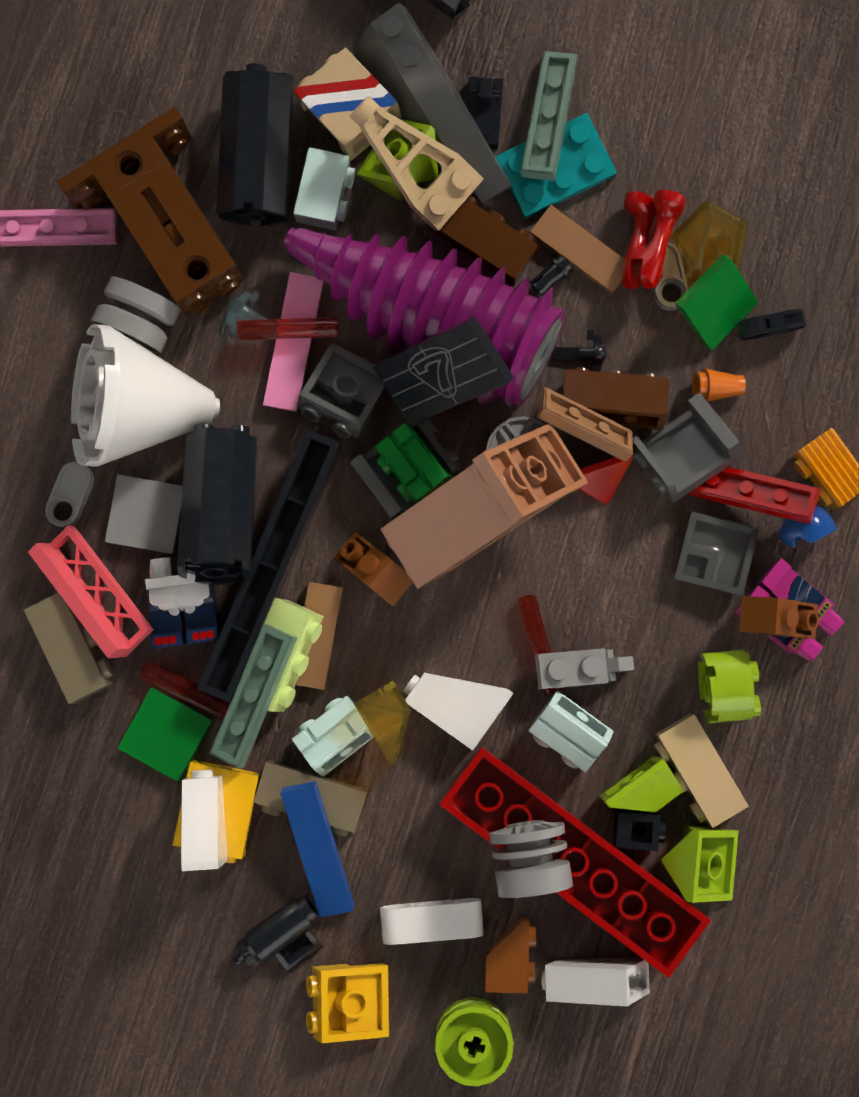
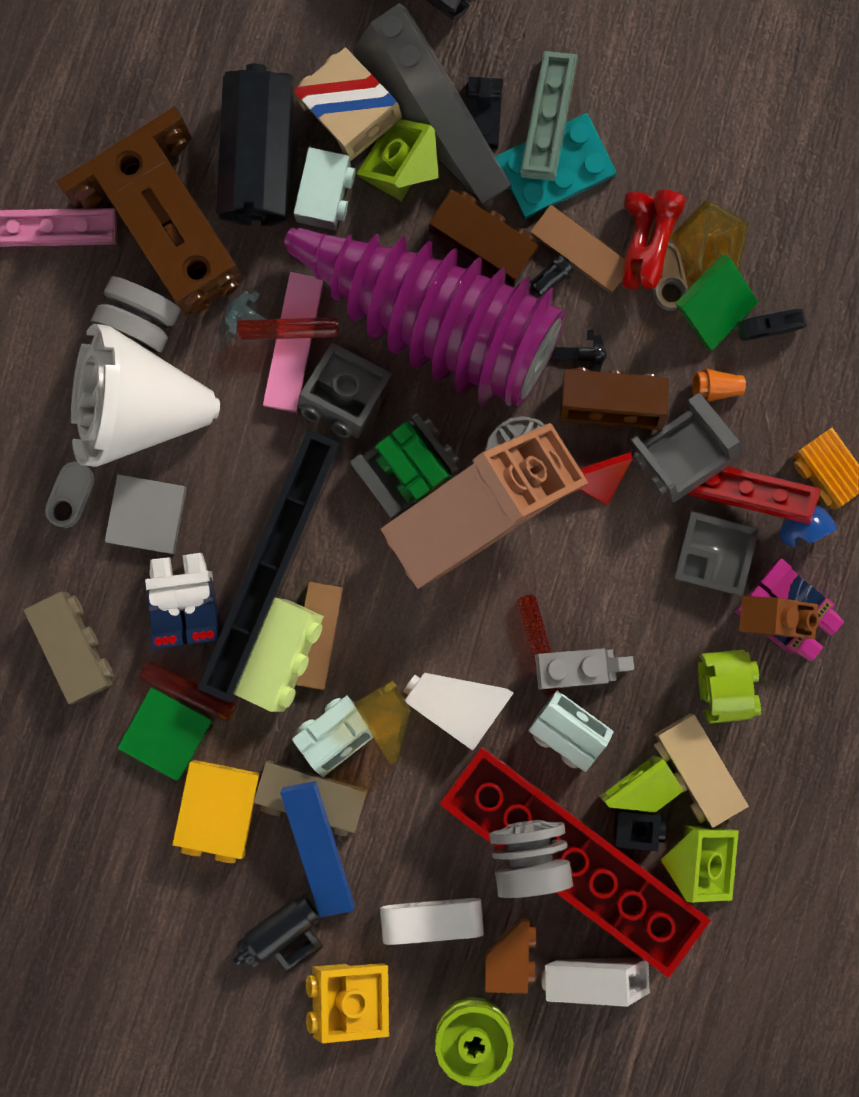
(80, 598): coral fence -> none
(203, 822): white slope -> none
(218, 504): black brick -> none
(253, 695): sand green tile -> none
(373, 568): dark orange slope -> none
(443, 371): black tile -> none
(446, 192): tan plate -> none
(584, 424): medium nougat tile -> none

